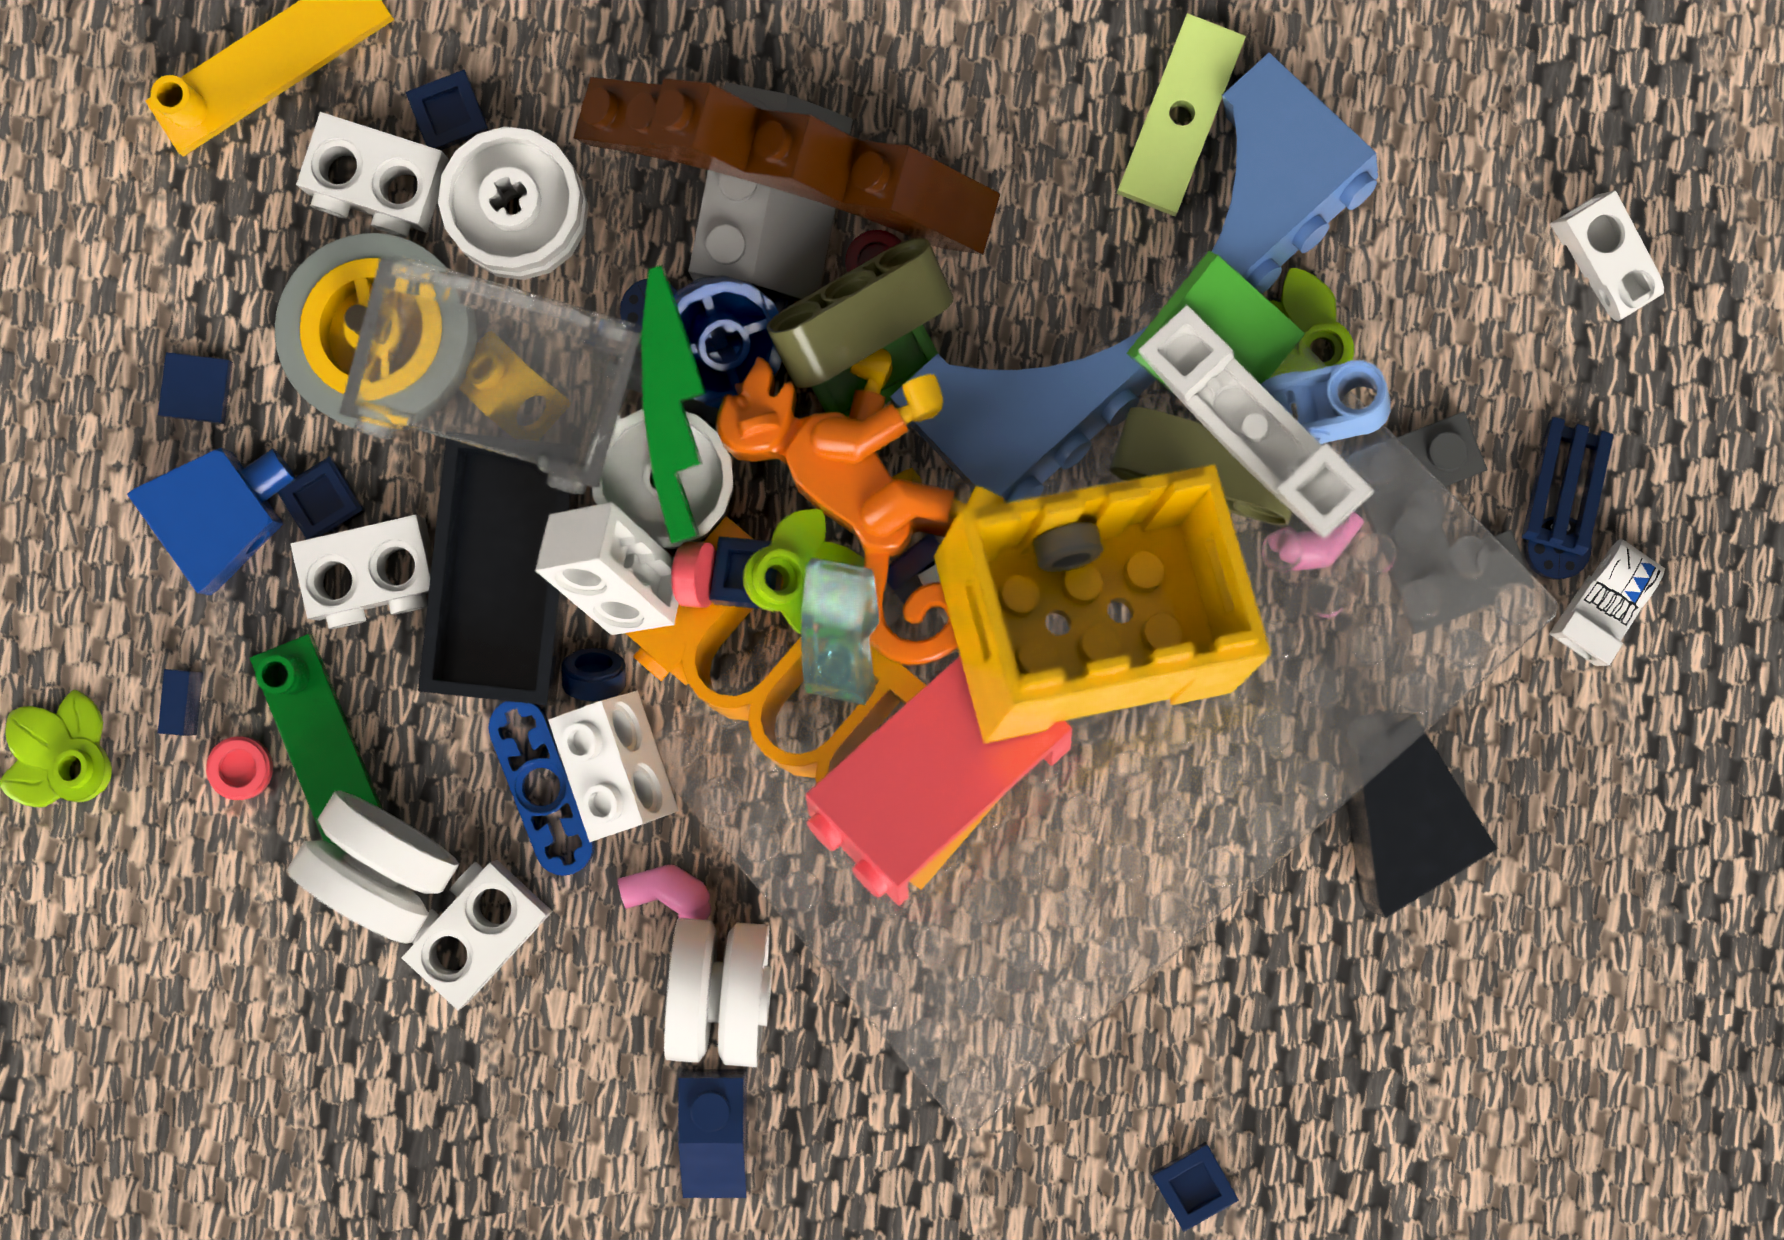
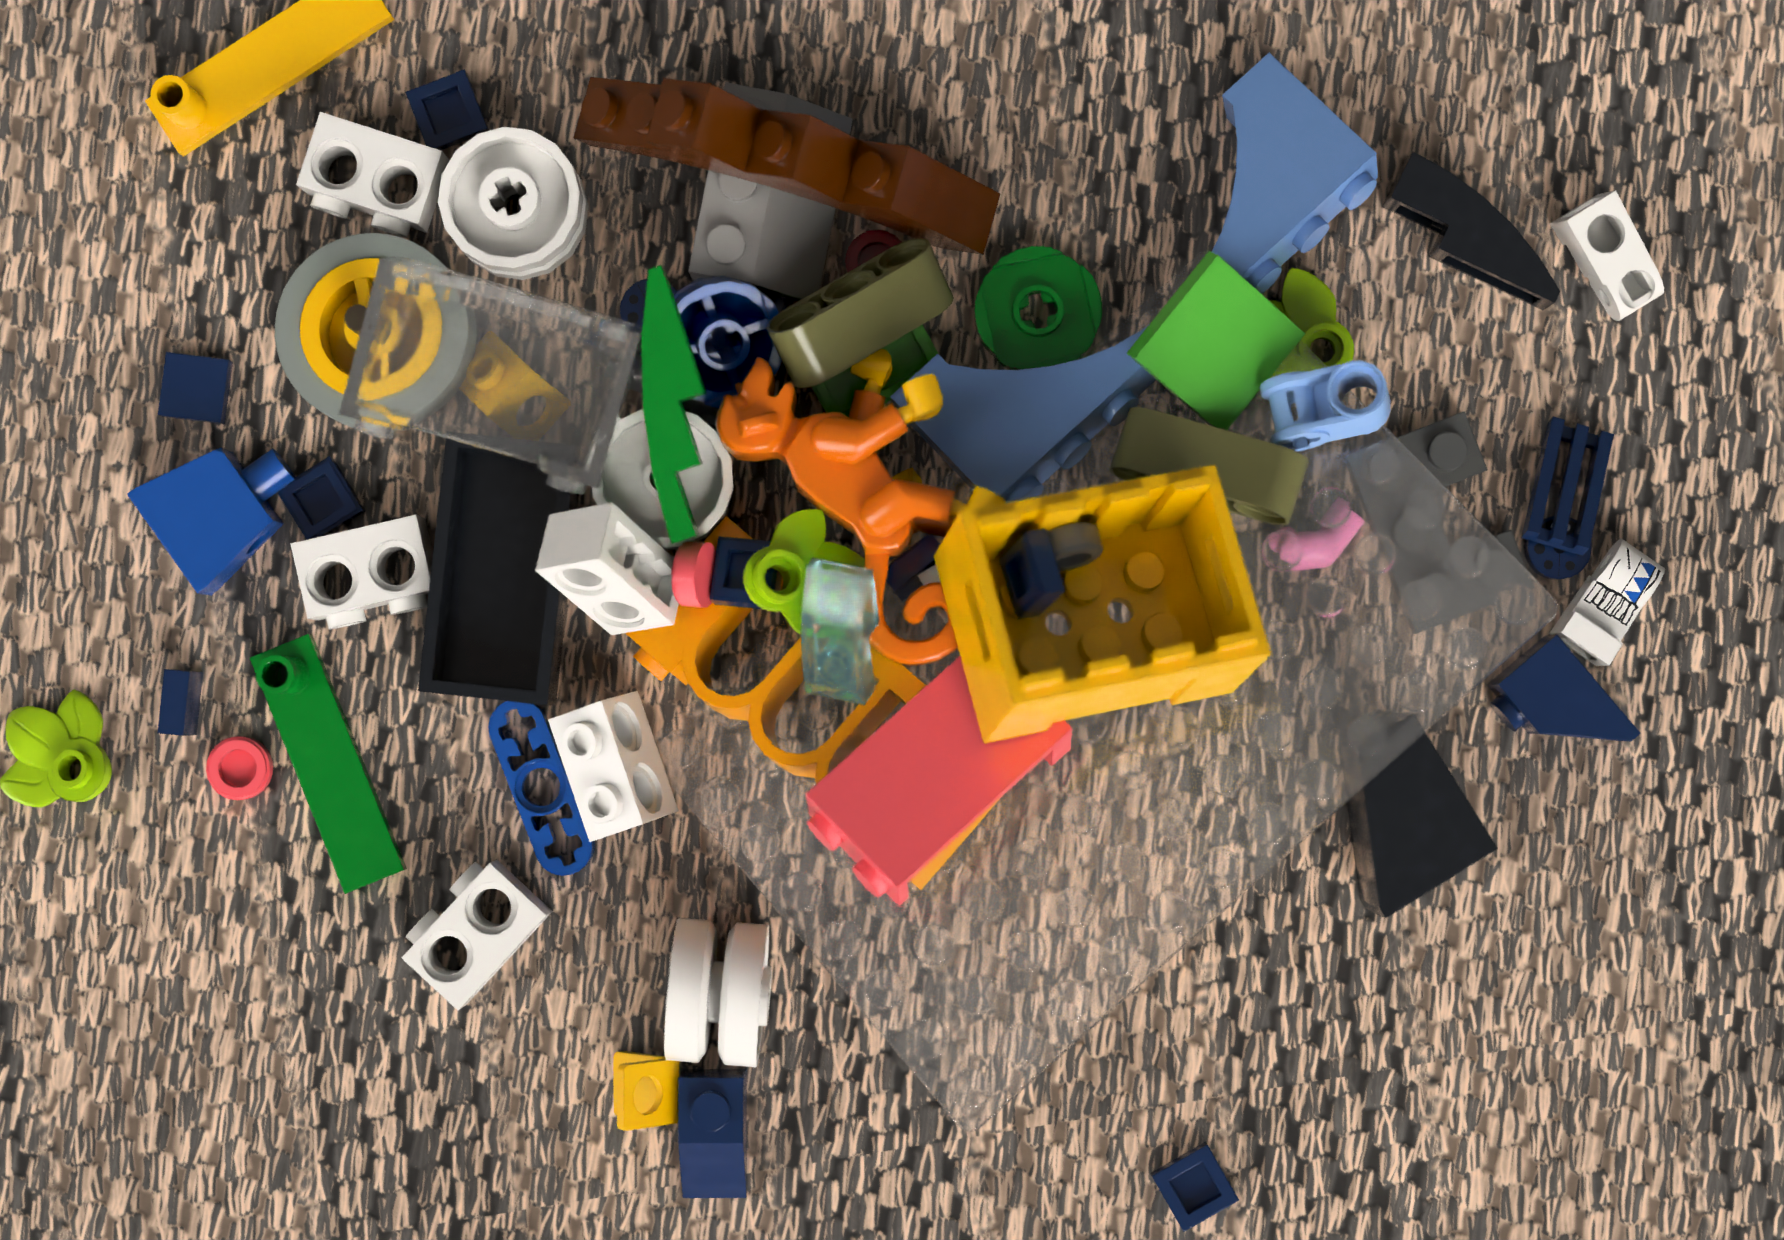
(372, 867): white wheel -> none
(593, 674): dark blue tile -> none
(644, 1090): none -> yellow bracket
(670, 886): bright pink arm -> none
(1031, 574): none -> dark blue tile
(1058, 281): none -> green plate
(1192, 80): yellowish green tile -> none
(1253, 424): white slope -> none
(1478, 237): none -> black slope
(1557, 696): none -> dark blue slope

